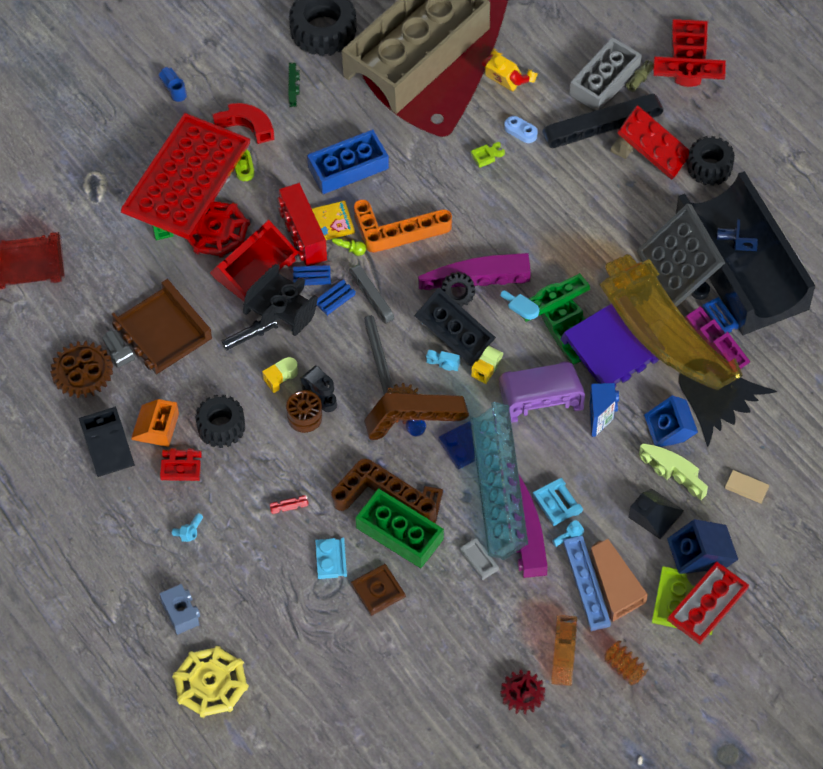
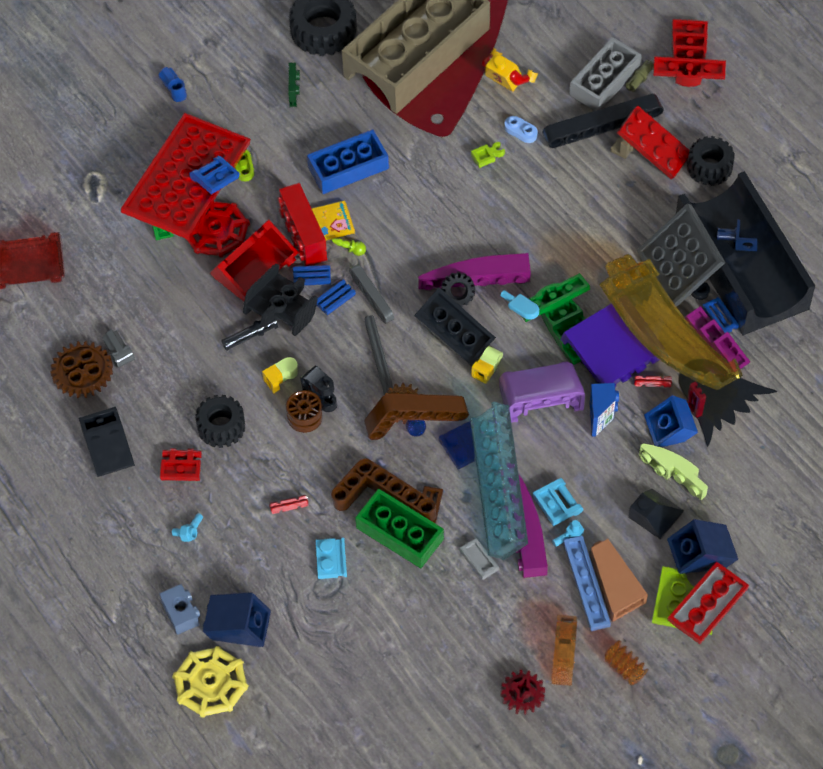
(156, 422): orange slope -> none
(162, 328): reddish brown panel -> none
(217, 178): none -> blue plate
(237, 619): none -> dark blue slope
(247, 116): red arch -> none
(378, 589): reddish brown tile -> none
(403, 231): orange beam -> none
(445, 360): medium azure plate -> none
(652, 381): none -> red axle
(696, 399): none -> dark red tile
(747, 486): tan tile -> none

